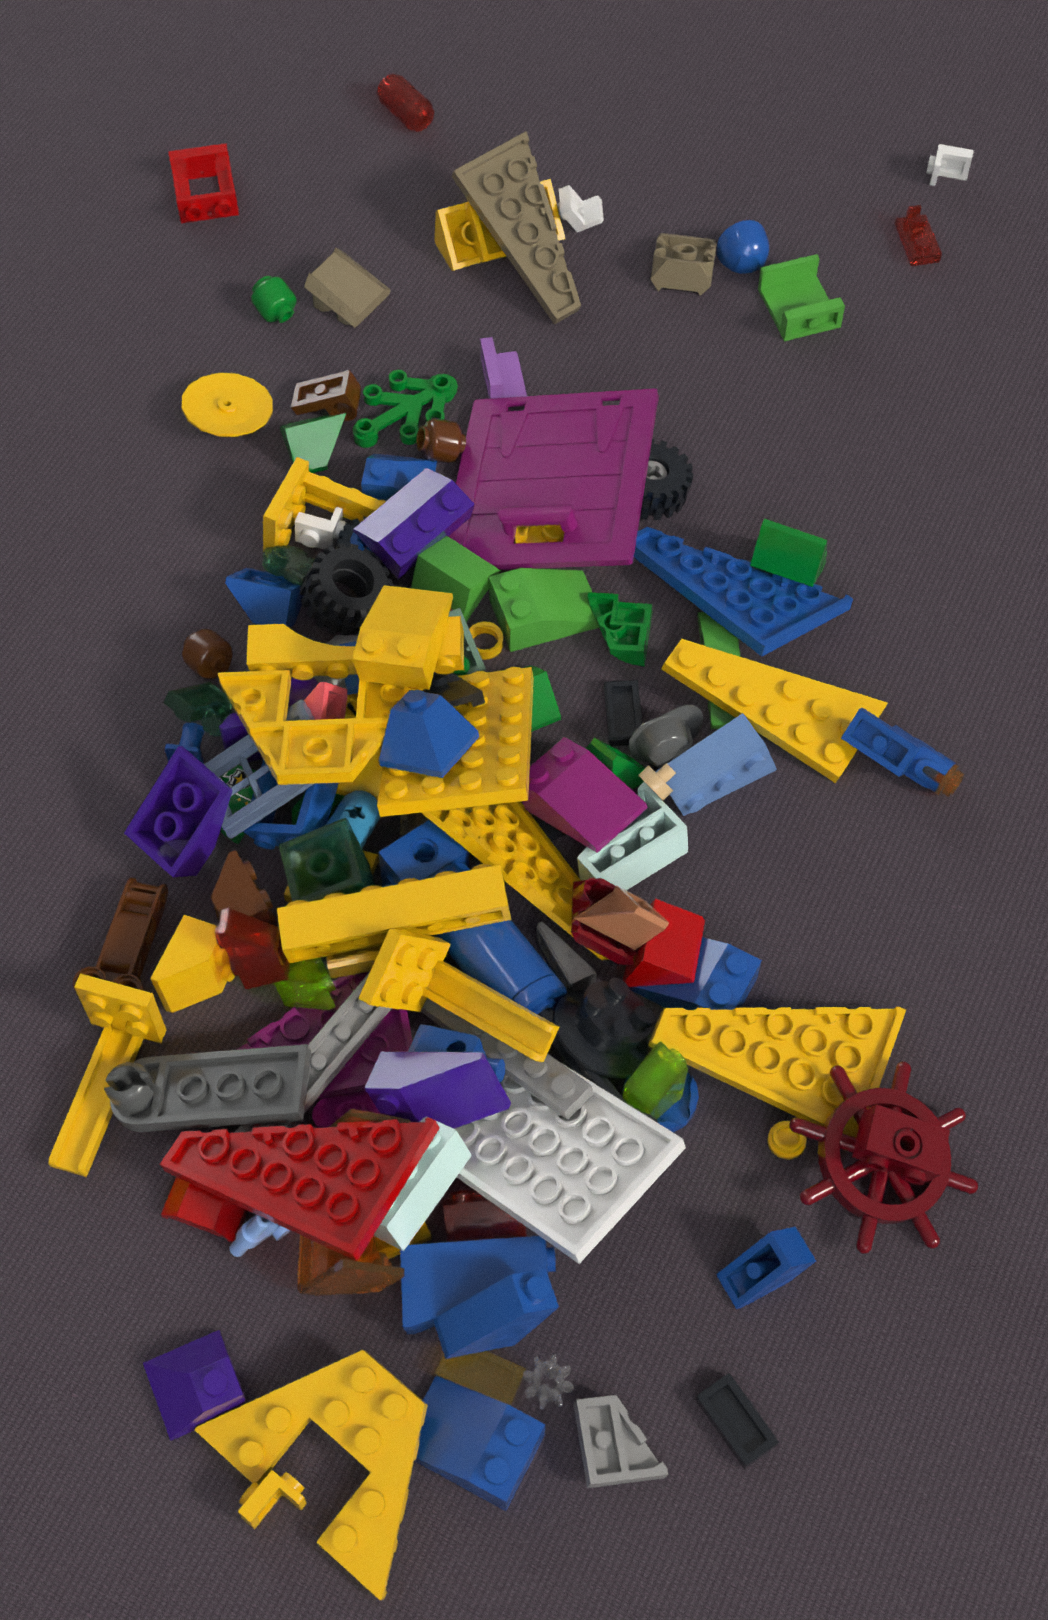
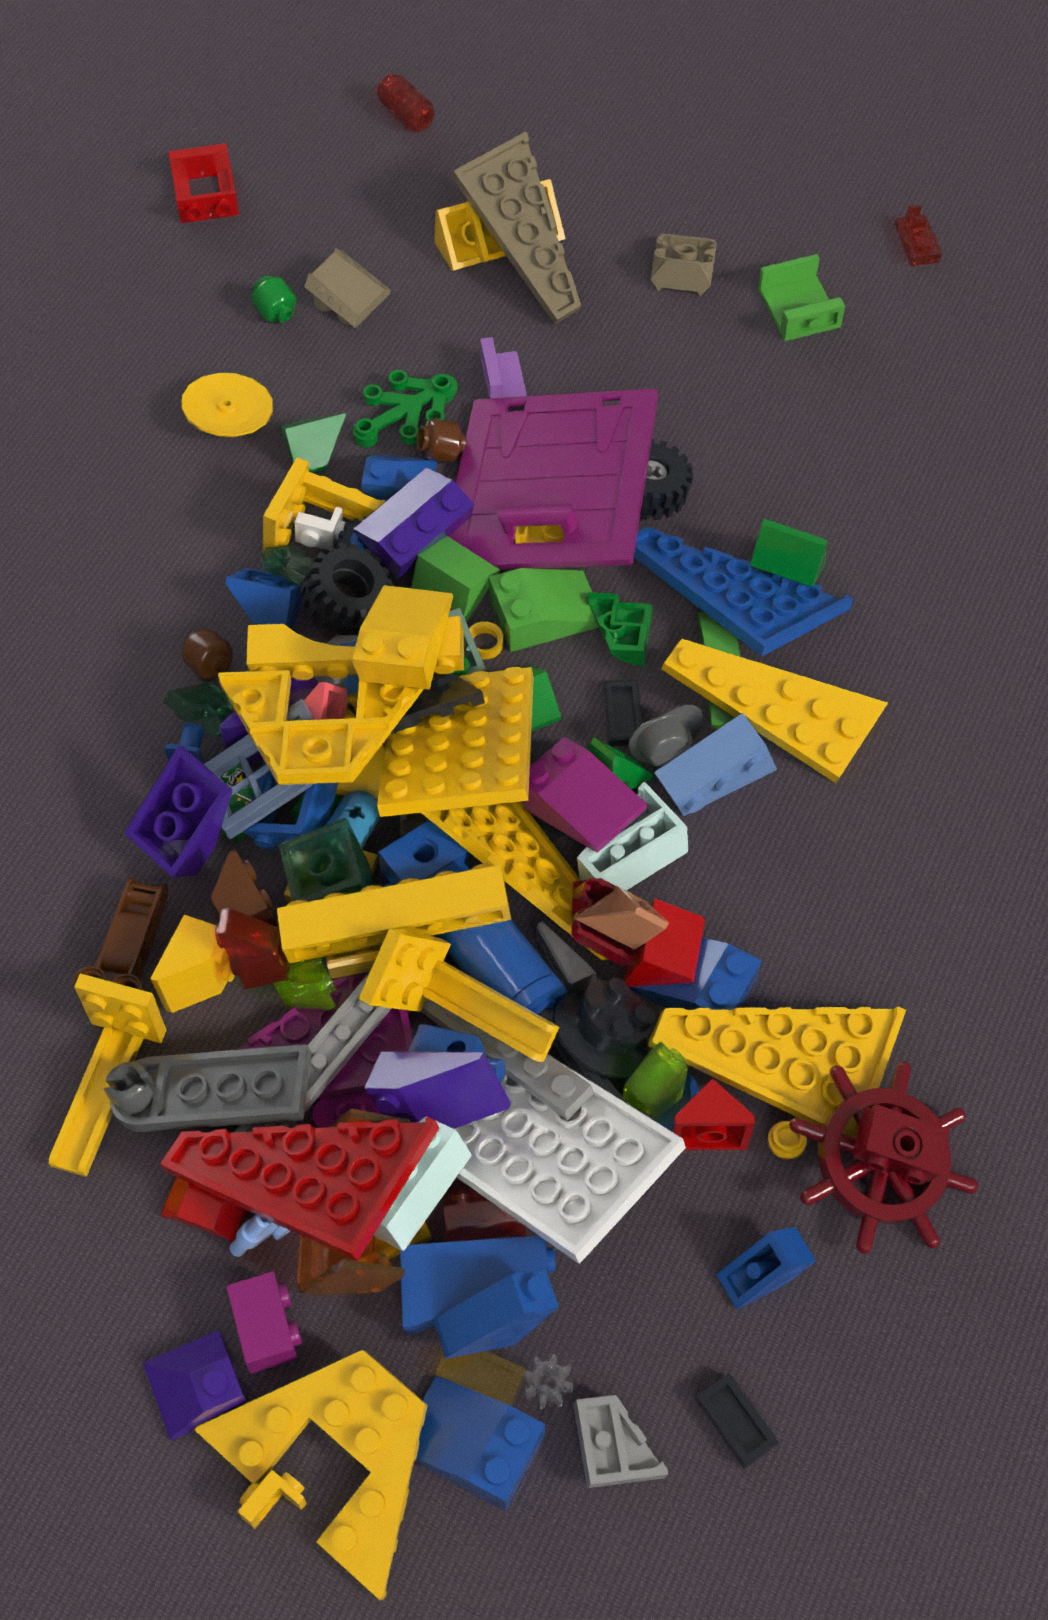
(263, 1323): none -> magenta brick
(334, 393): reddish brown plate -> none
(425, 735): blue slope -> none
(577, 212): white bracket -> none
(658, 780): tan tile -> none
(714, 1121): none -> red slope
(743, 247): blue helmet -> none
(903, 753): blue plate -> none
(950, 163): white bracket -> none

